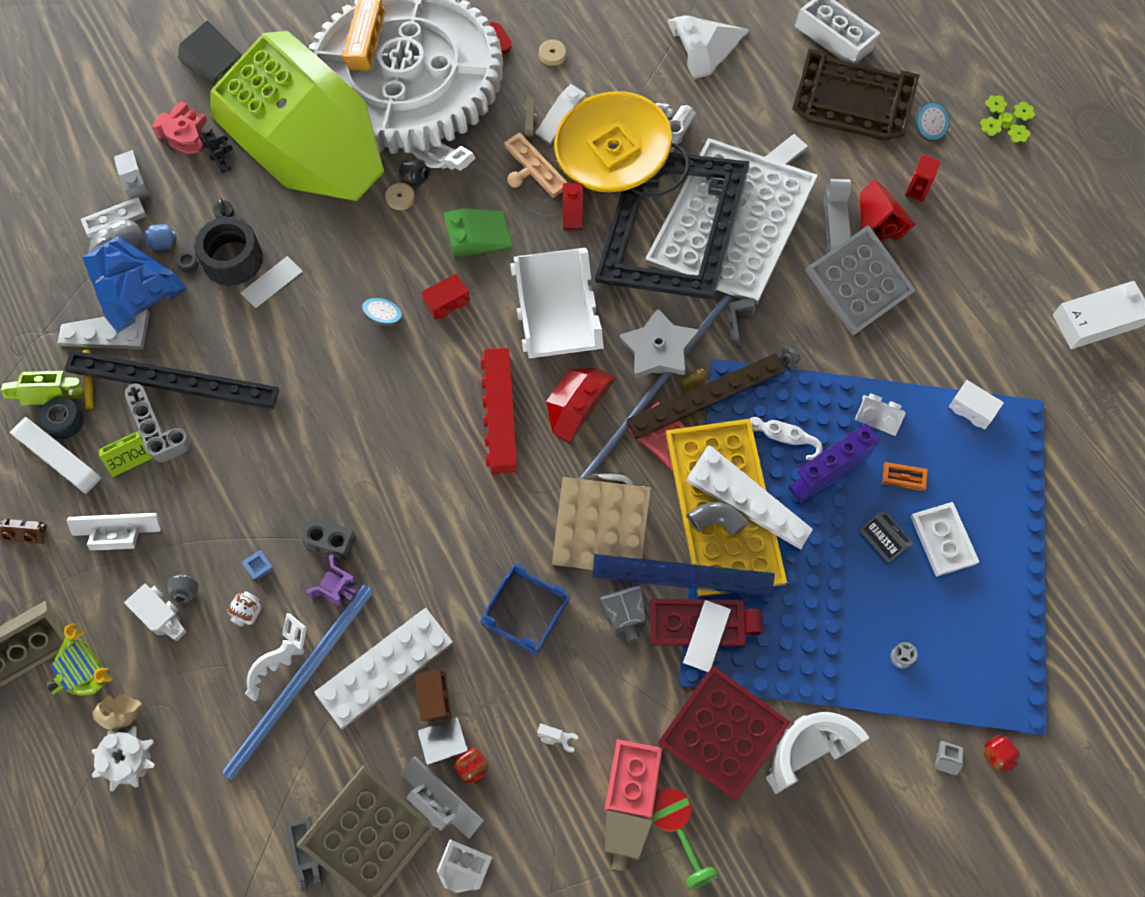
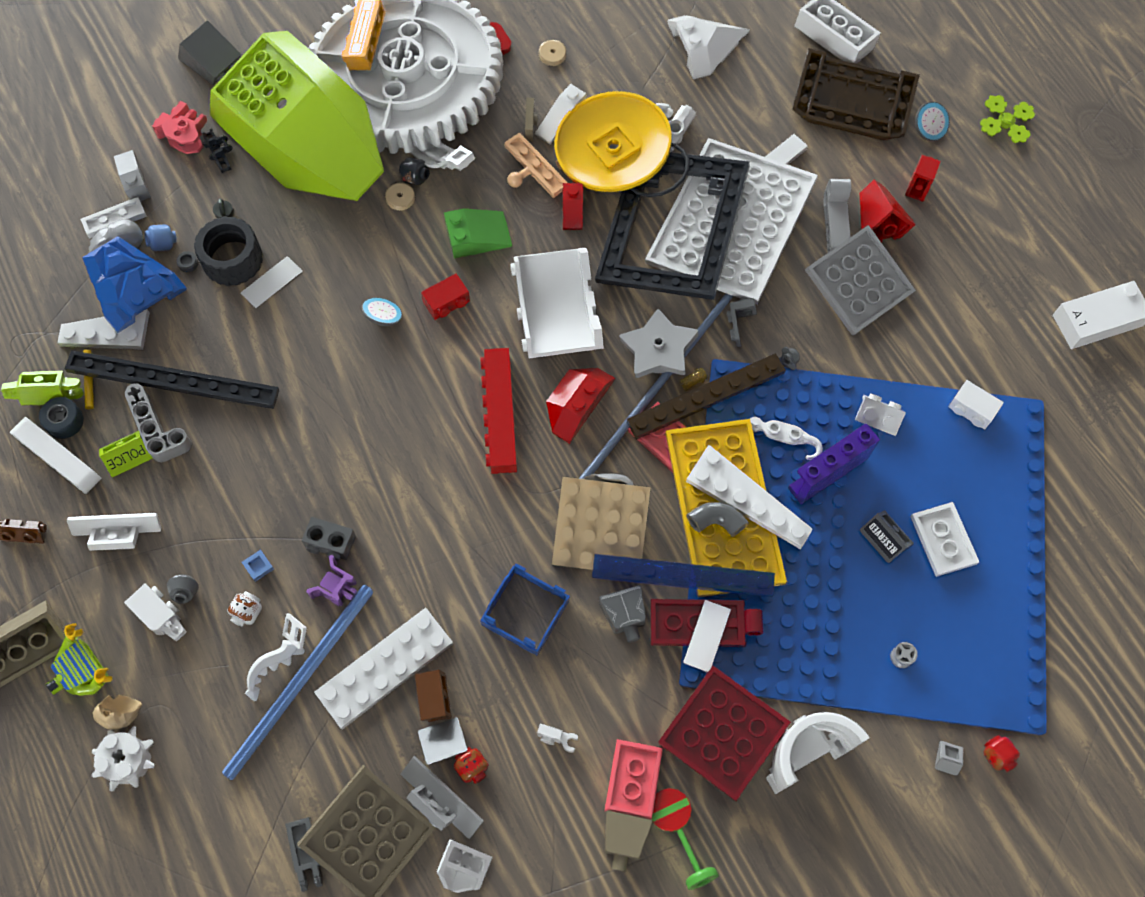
(904, 484): orange tile -> none

